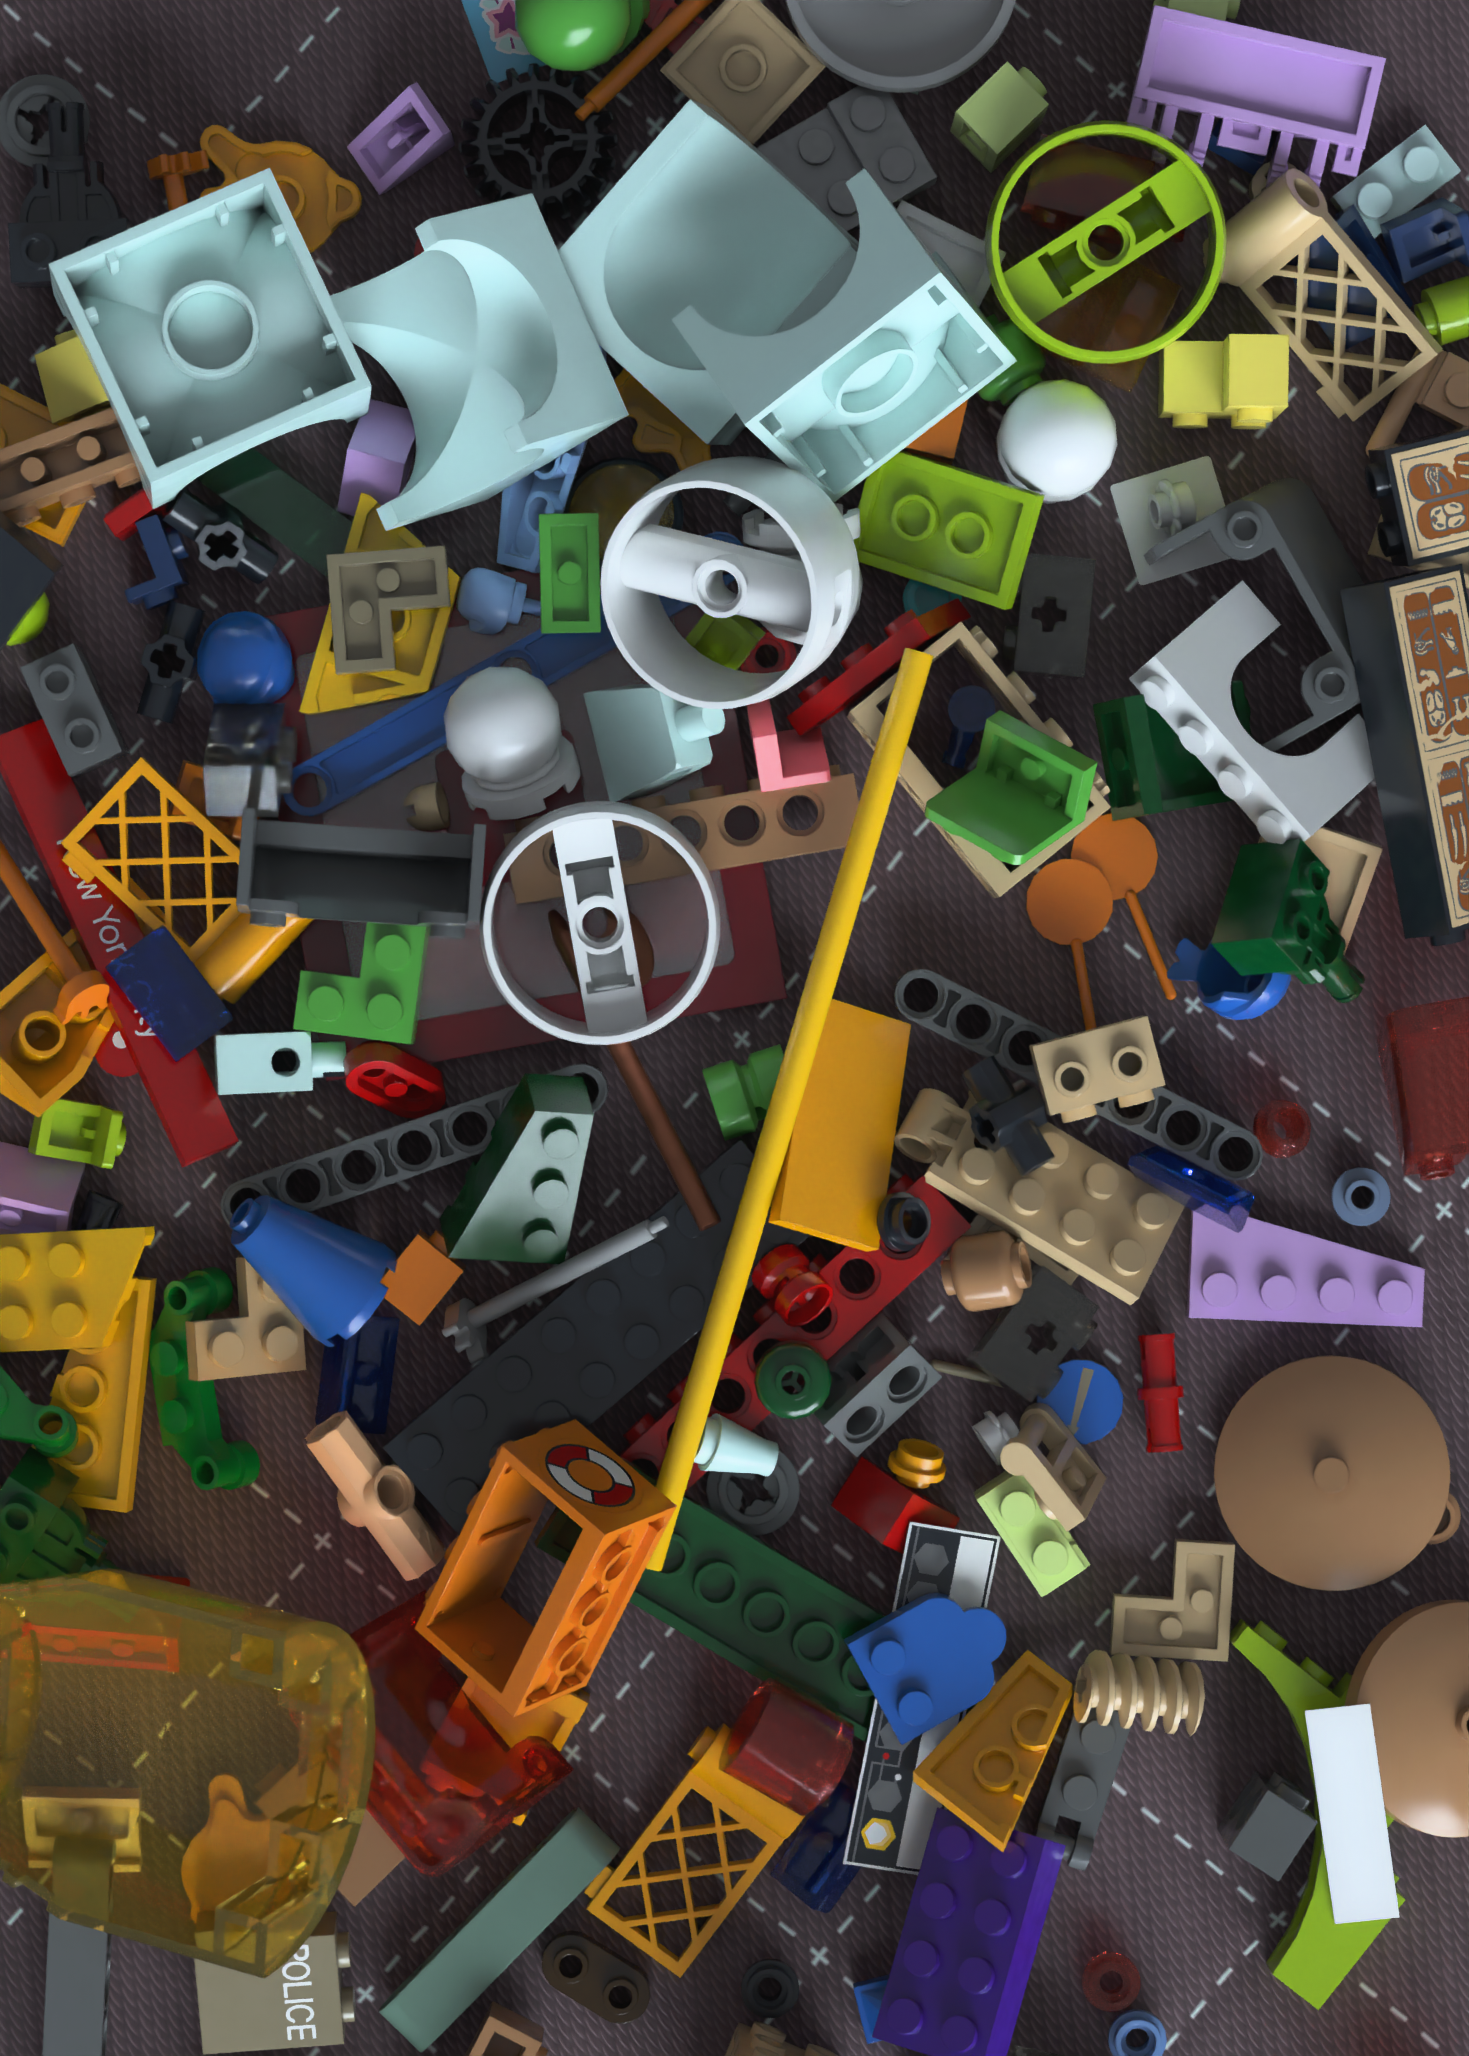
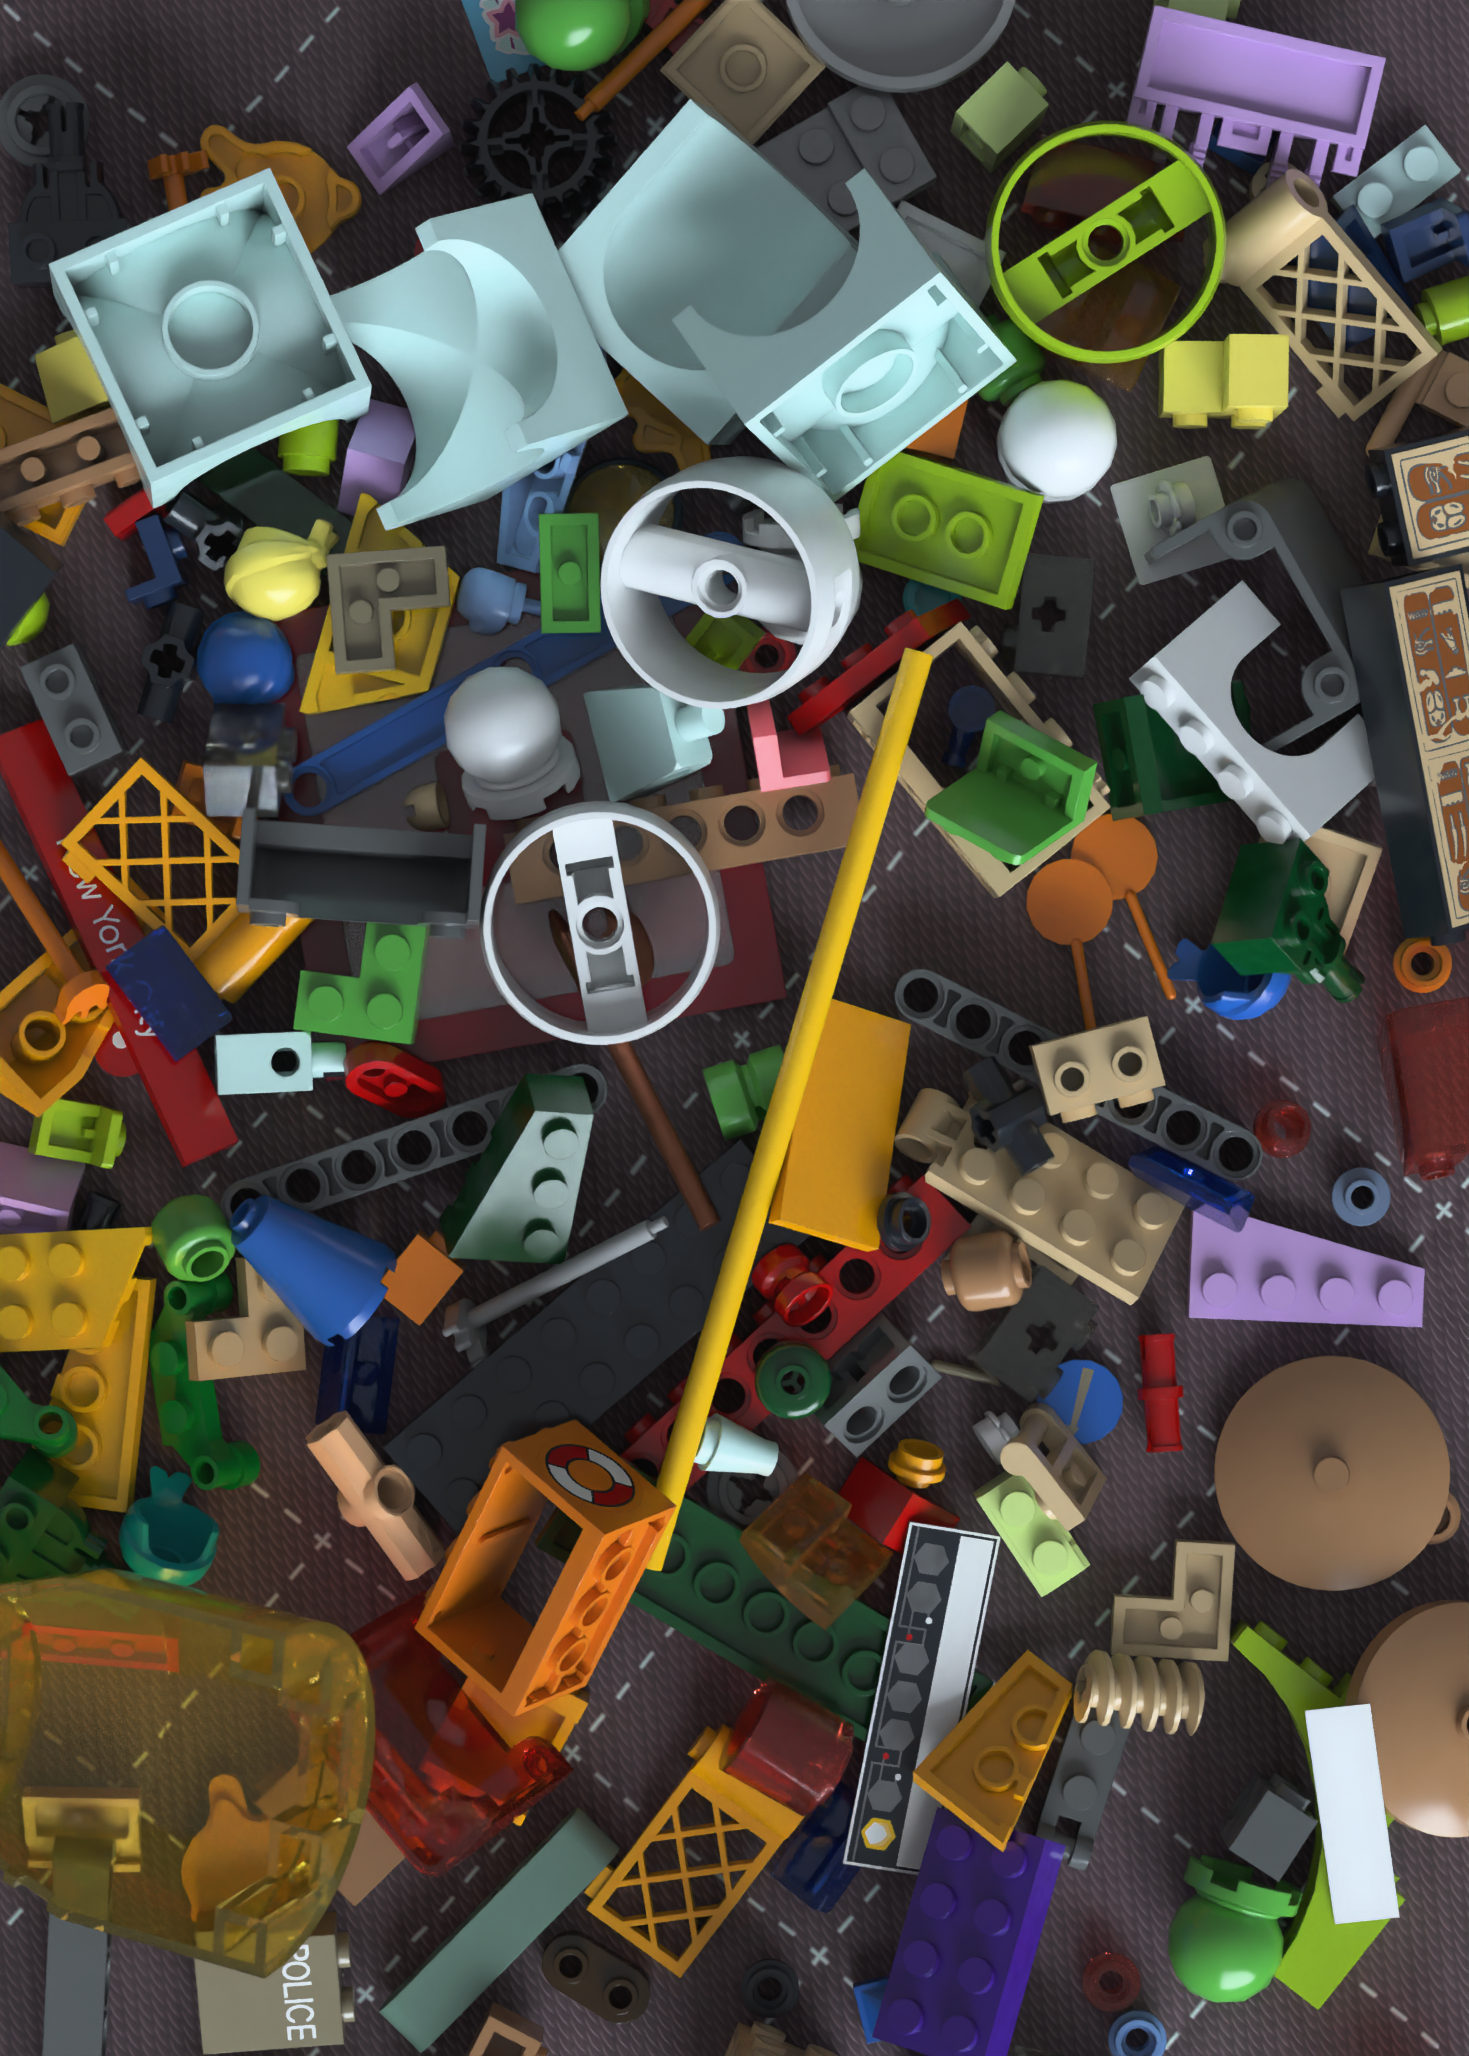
(166, 1535): none -> teal hat
(193, 1238): none -> bright green head
(278, 571): none -> light yellow hat
(309, 449): none -> lime brick
(814, 1551): none -> clear orange slope
(928, 1661): blue plate -> none
(1228, 1933): none -> bright green tile
(1430, 981): none -> light orange plate

